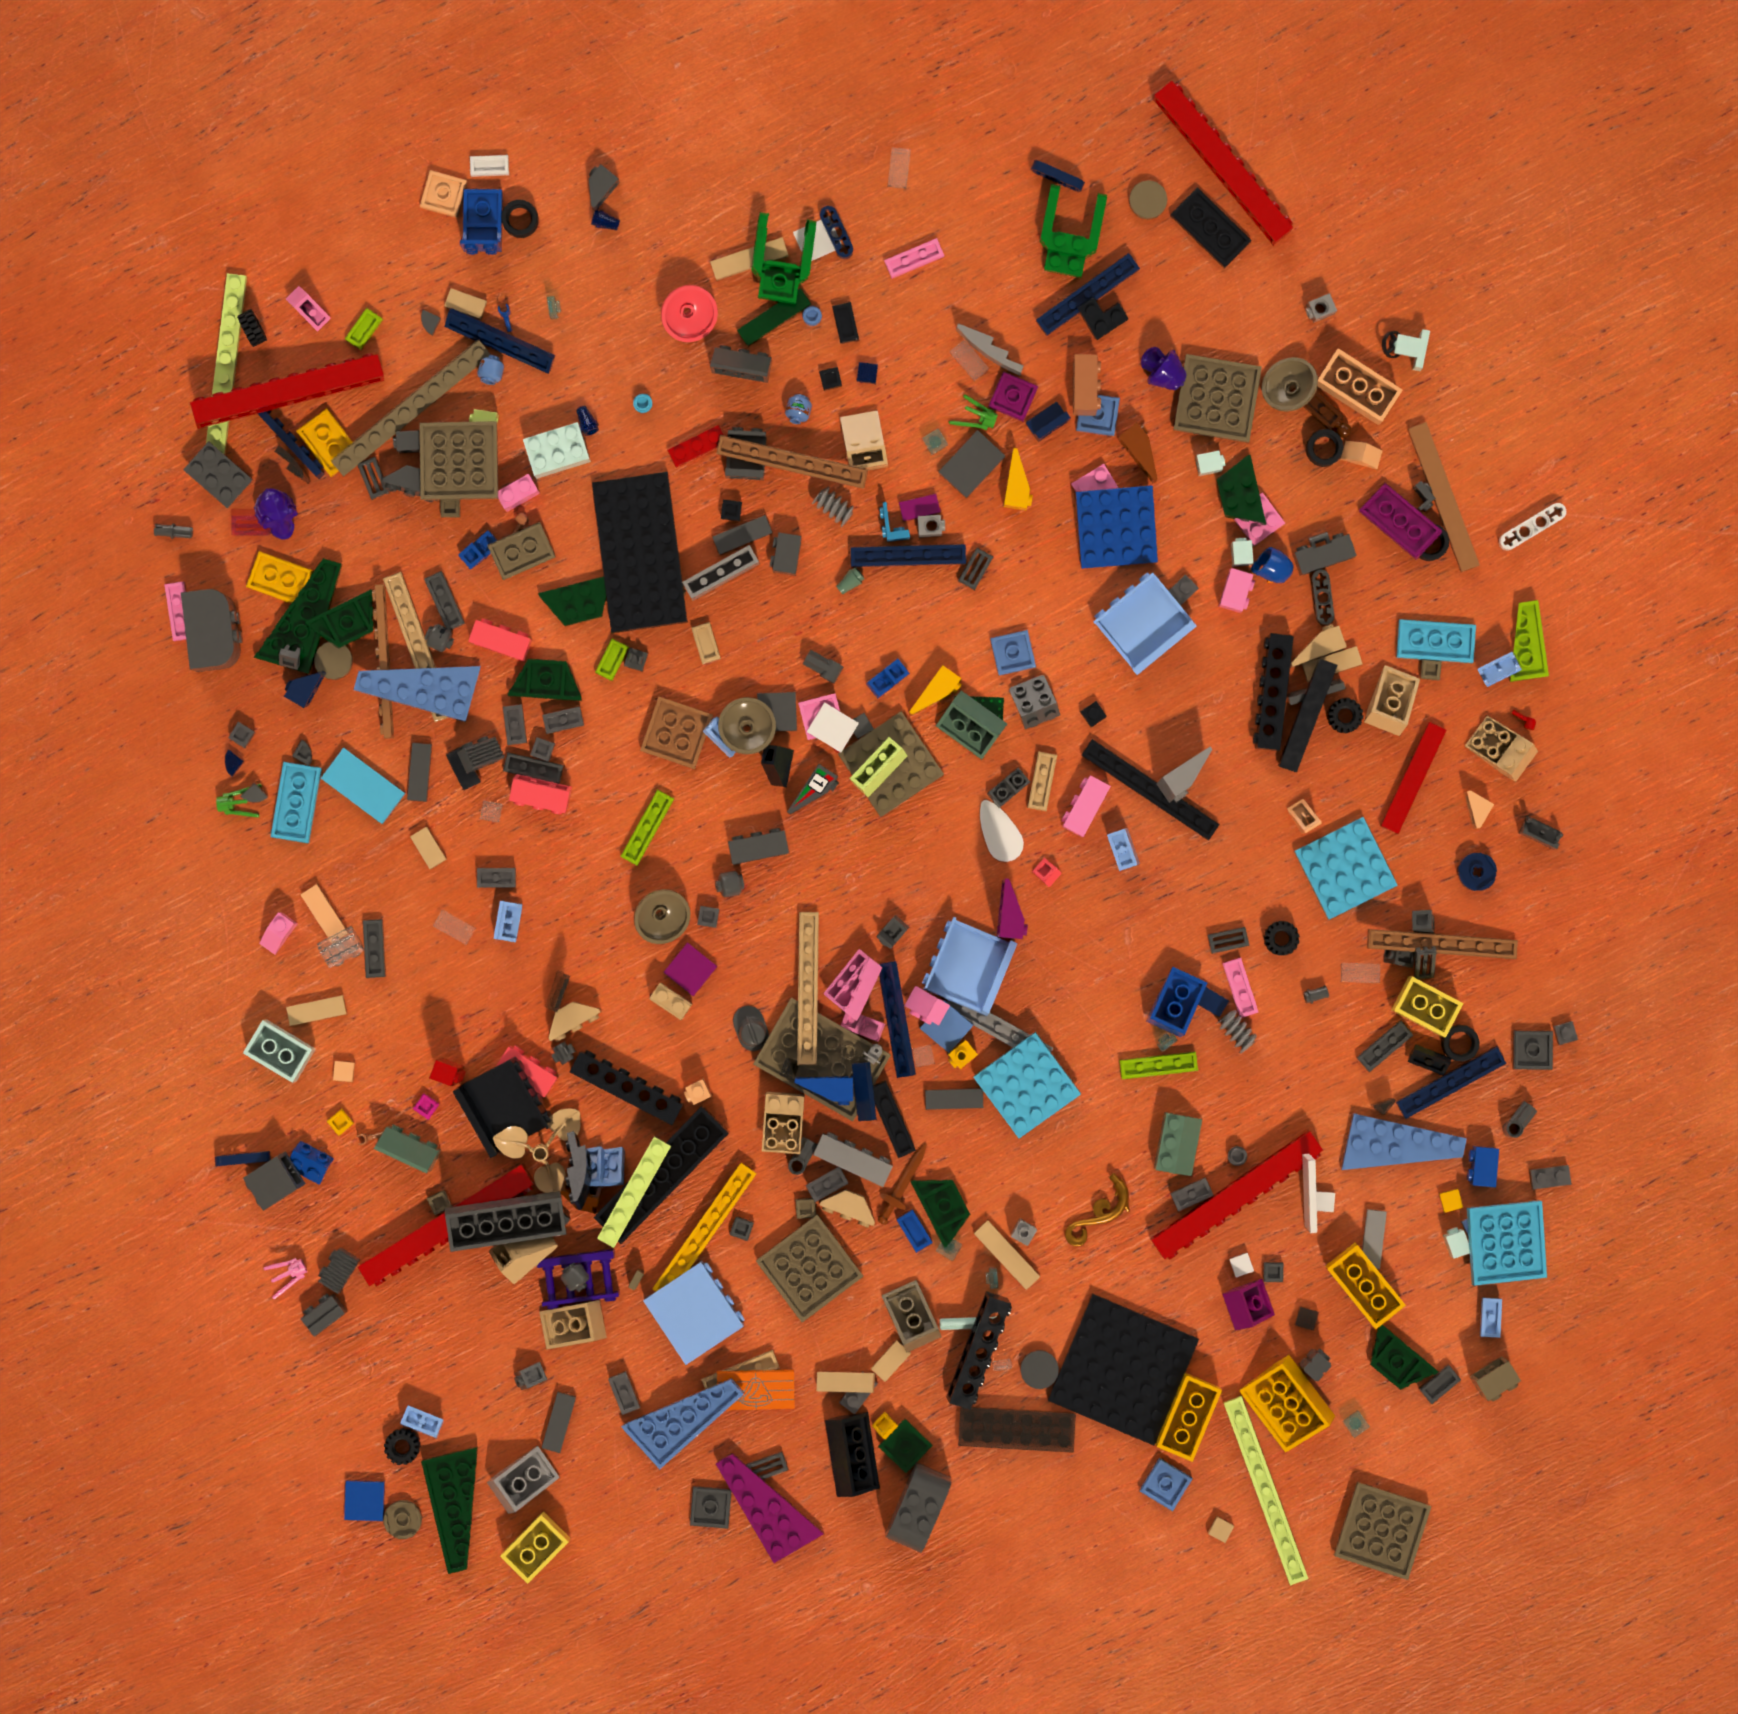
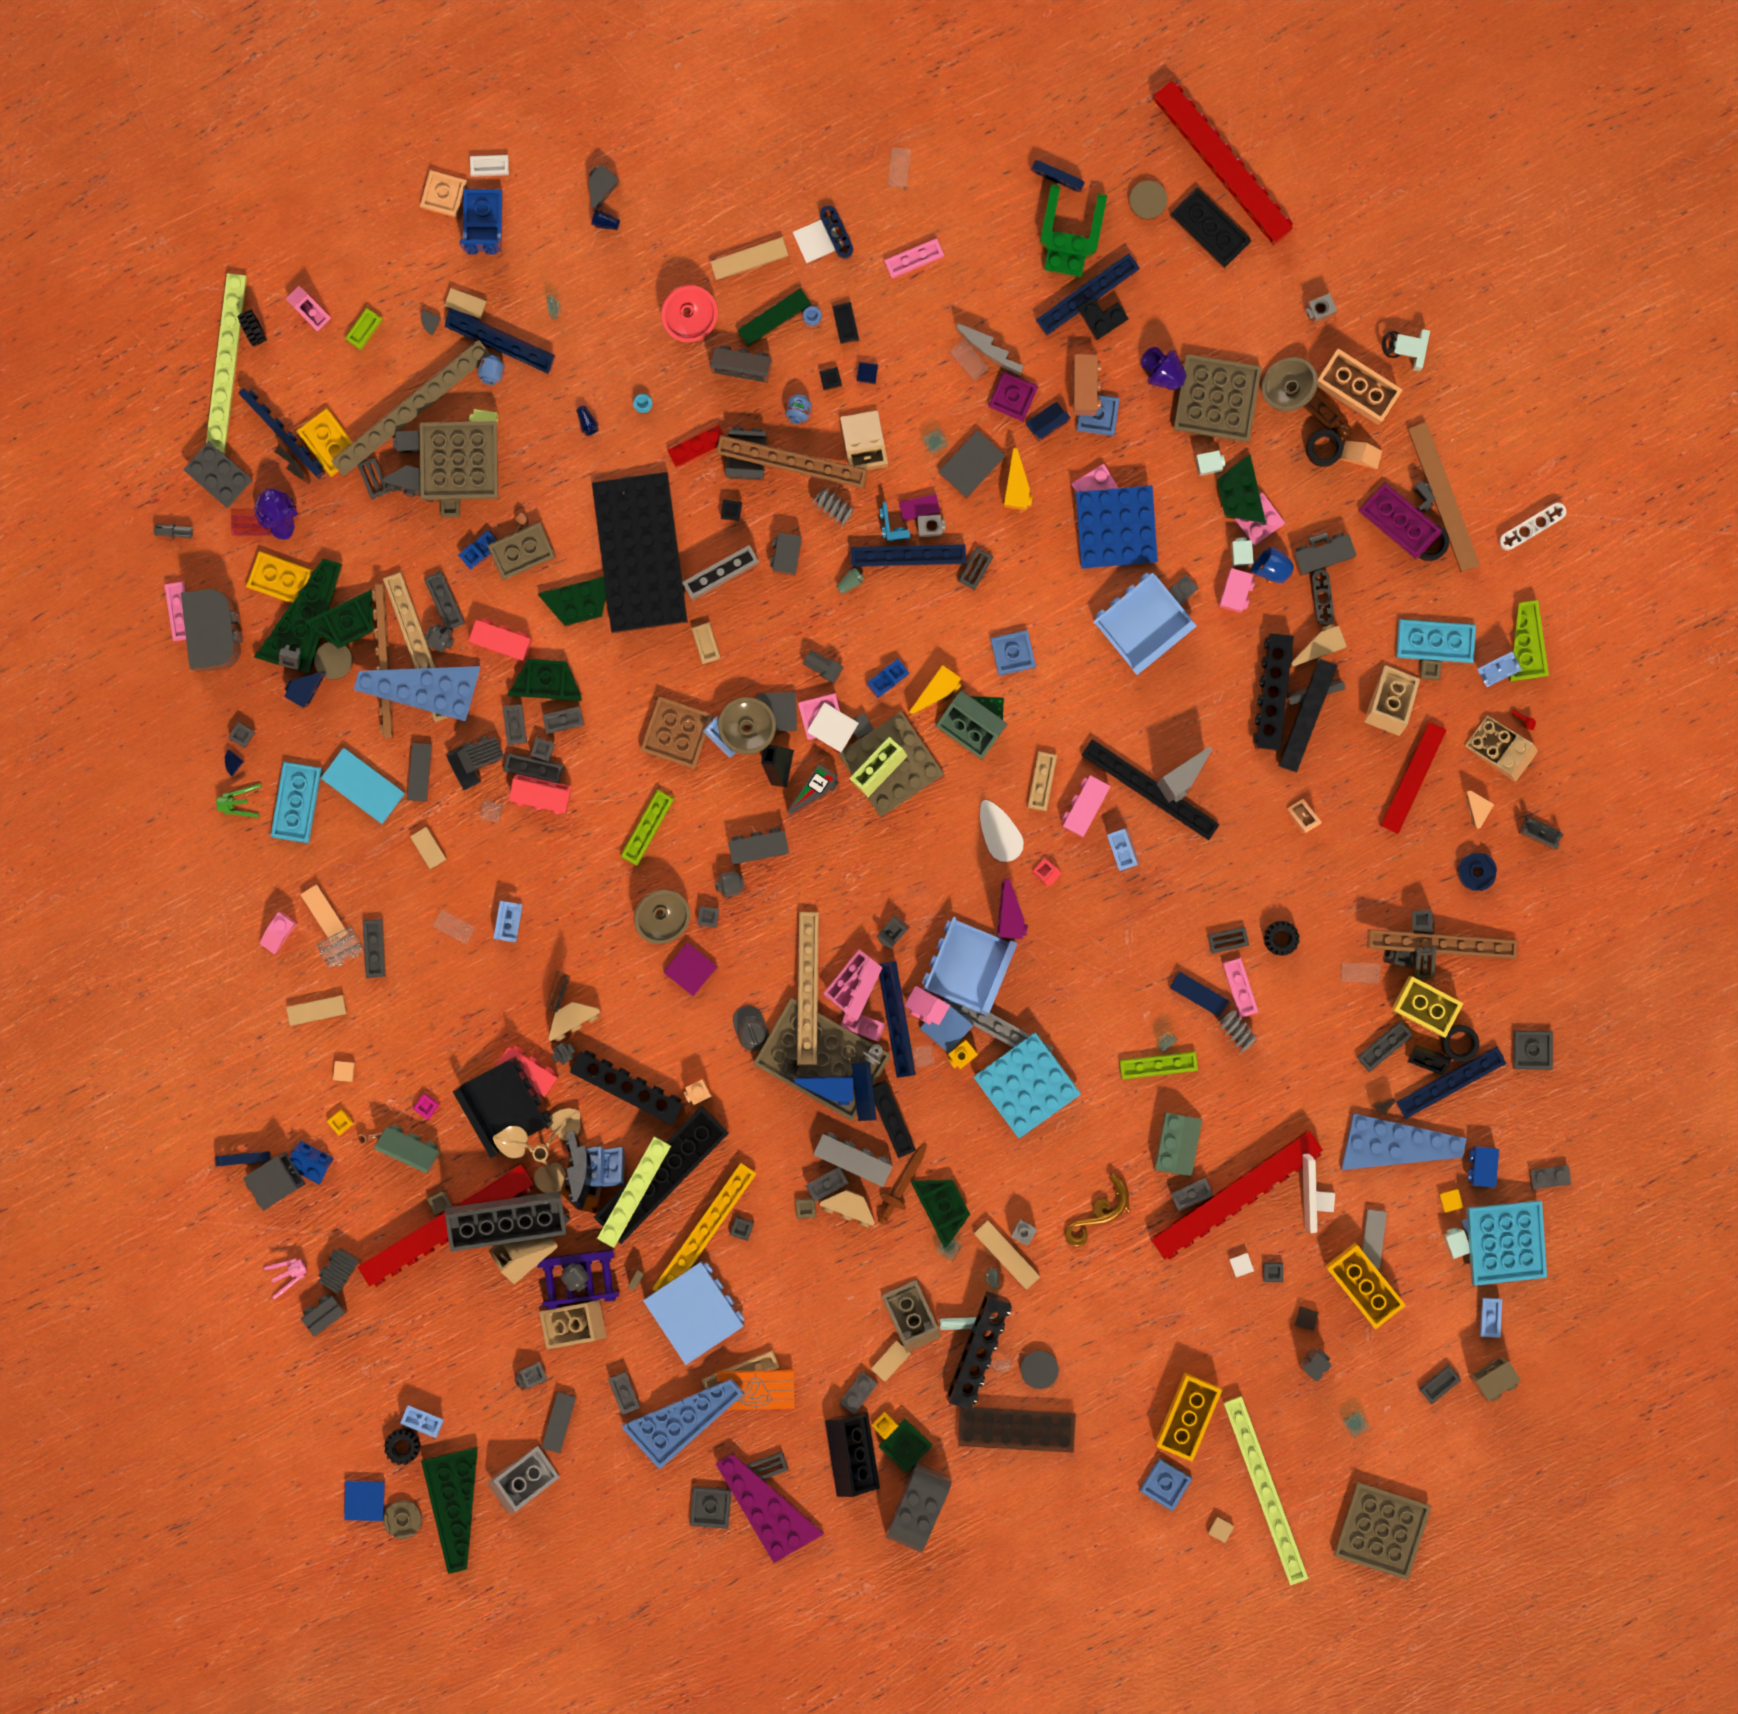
(254, 794): dark grey tile -> none
(279, 1051): light aqua brick -> none
(287, 391): red brick -> none
(303, 753): dark grey tile -> none
(447, 1072): red brick -> none
(496, 877): flat silver plate -> none
(505, 315): blue hand -> none
(517, 493): bright pink brick -> none
(534, 218): black tyre -> none
(535, 1547): light yellow brick -> none
(556, 450): light aqua brick -> none
(611, 659): lime tile -> none
(636, 659): dark grey tile -> none
(671, 1001): tan brick -> none
(742, 535): dark grey tile -> none
(778, 279): green plate -> none
(783, 1122): tan slope -> none
(807, 1149): dark grey piece -> none
(809, 1268): dark tan plate -> none
(845, 1382): tan tile -> none
(914, 1230): blue tile -> none
(954, 1099): dark grey tile -> none
(987, 416): bright green plant -> none
(1008, 787): dark grey slope -> none
(1034, 701): dark grey bracket -> none
(1093, 714): black plate -> none
(1123, 1369): black plate -> none
(1138, 446): dark orange slope -> none
(1177, 1002): blue slope -> none
(1237, 1156): flat silver plate -> none
(1248, 1304): magenta slope -> none
(1287, 1403): yellow slope -> none
(1315, 994): dark grey pin -> none
(1344, 659): tan tile -> none
(1345, 868): medium azure plate -> none
(1356, 715): black tyre -> none
(1398, 1361): dark green wing -> none
(1520, 1118): dark grey piece -> none
(1565, 1033): flat silver plate -> none

